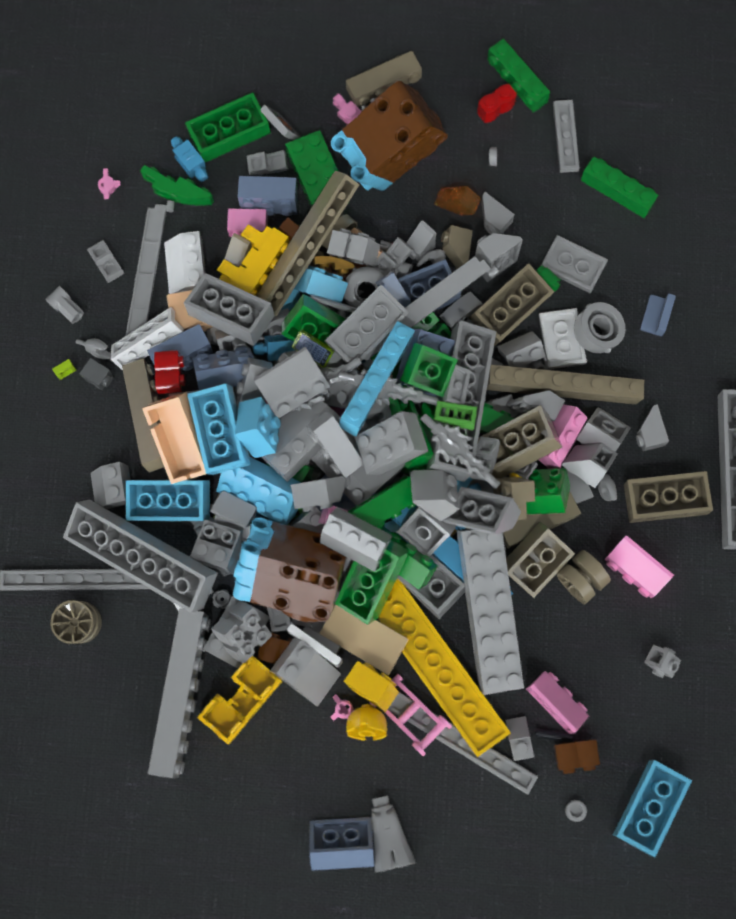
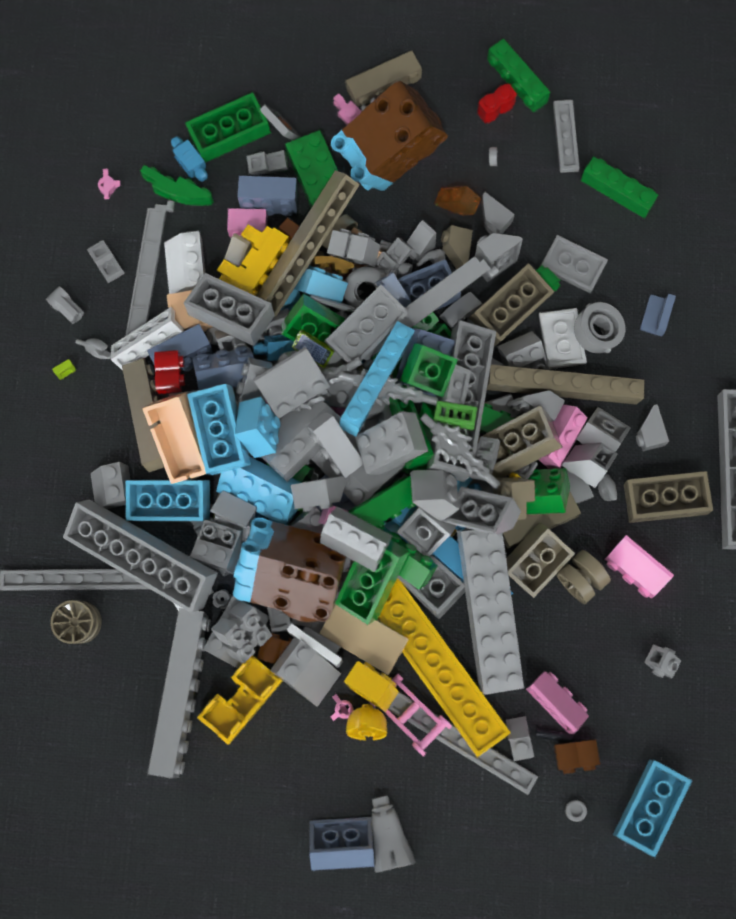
(96, 374): dark grey brick -> none

